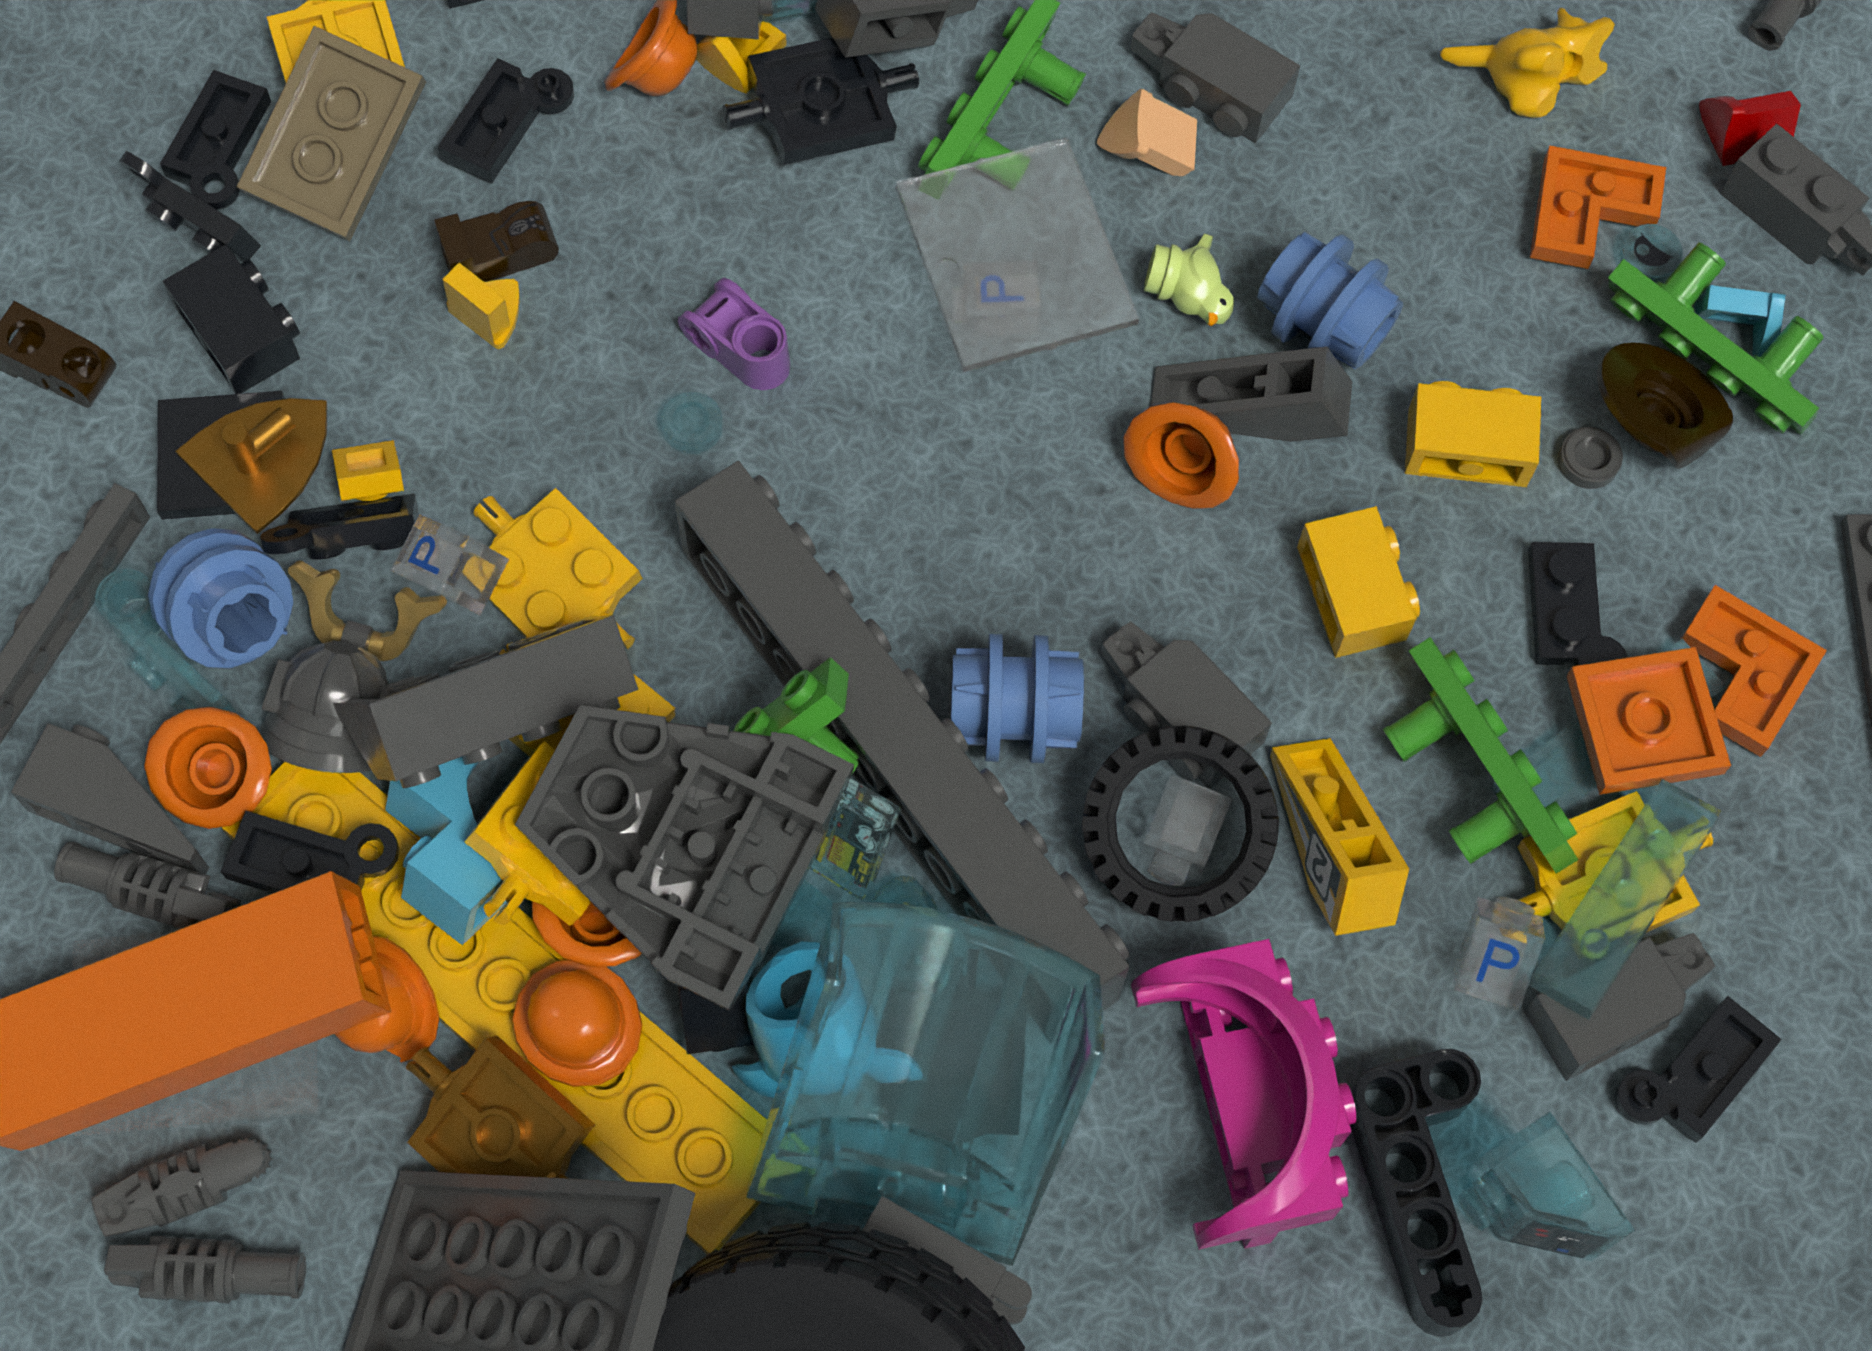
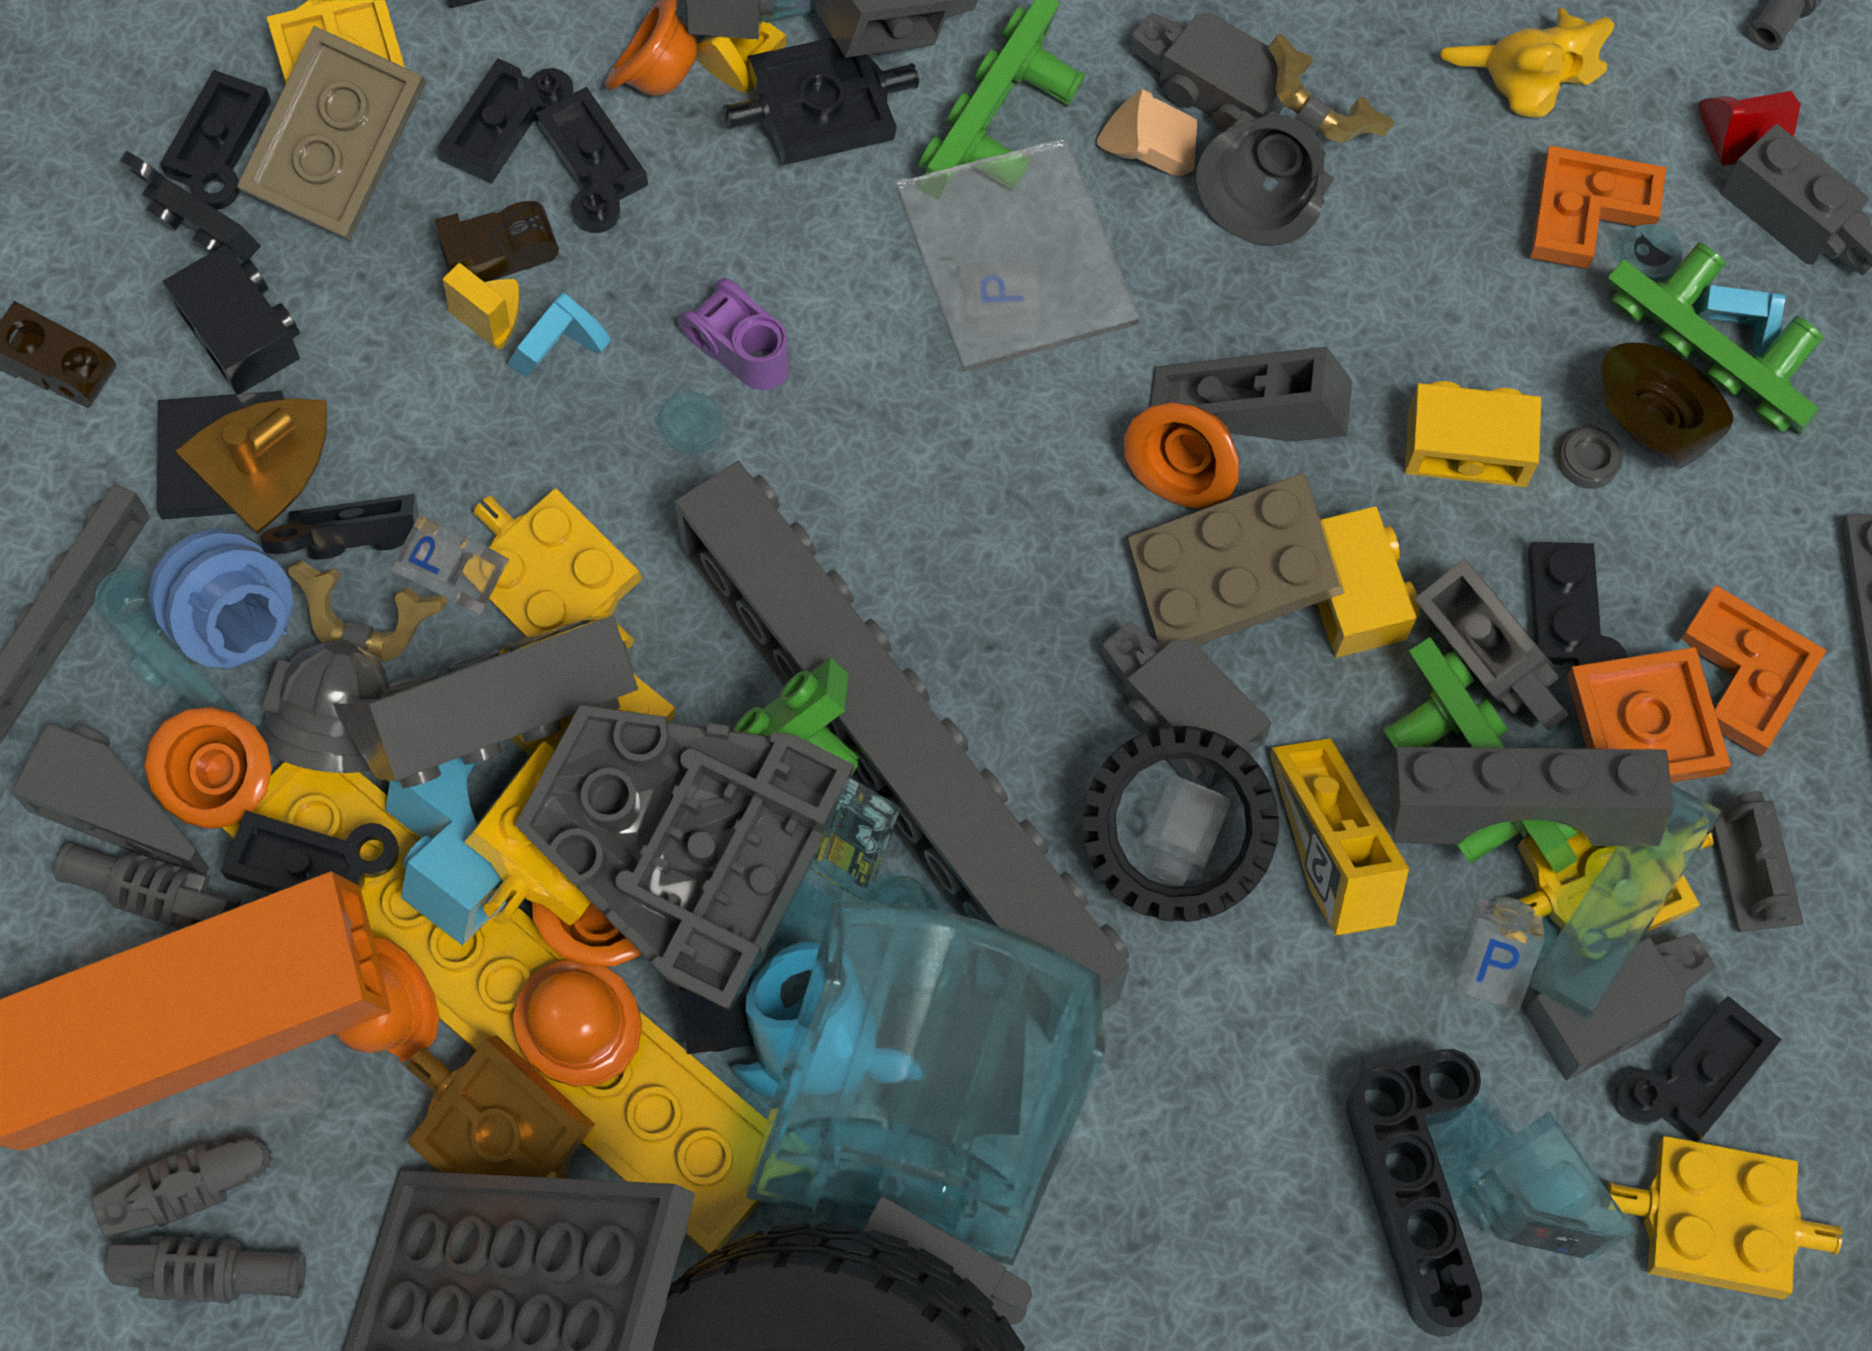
(368, 471): yellow plate -> none
(561, 318): none -> medium azure tile
(594, 157): none -> black hinge
(1018, 697): medium blue piece -> none
(1190, 281): yellowish green animal -> none
(1236, 563): none -> dark tan plate
(1264, 1087): dark pink piece -> none
(1280, 148): none -> dark grey helmet
(1328, 299): medium blue piece -> none
(1492, 642): none -> dark grey hinge
(1603, 793): none -> dark grey arch
(1724, 1218): none -> yellow plate
(1756, 865): none -> dark grey hinge

